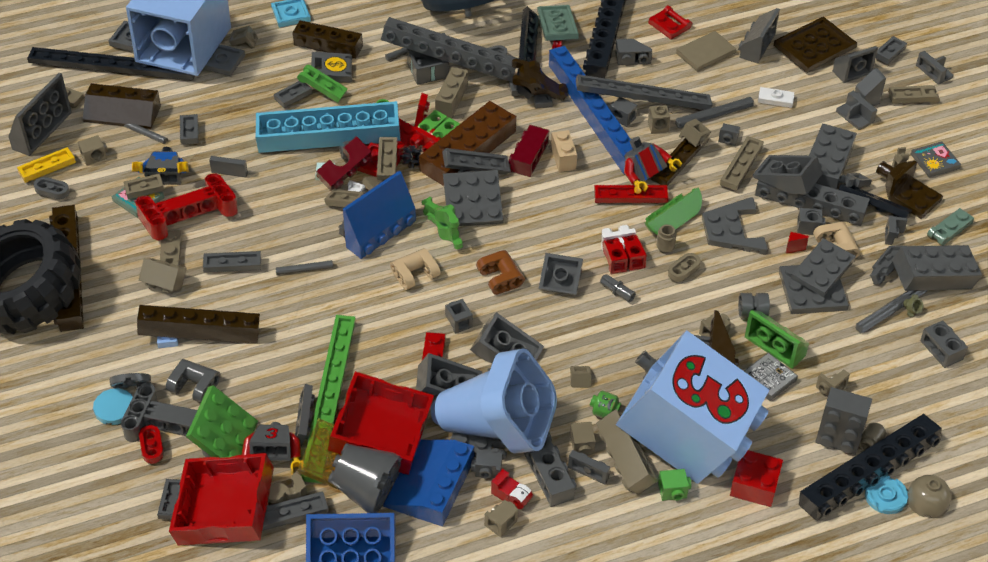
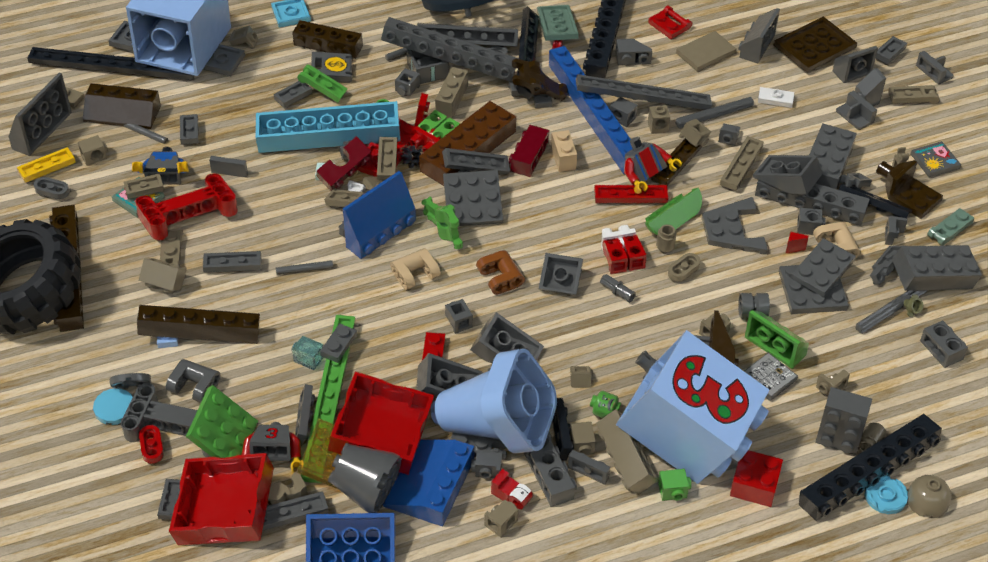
(307, 352): none -> clear light blue brick
(338, 343): none -> dark grey plate
(405, 86): none -> dark grey brick
(476, 34): none -> dark grey brick
(562, 430): none -> black plate

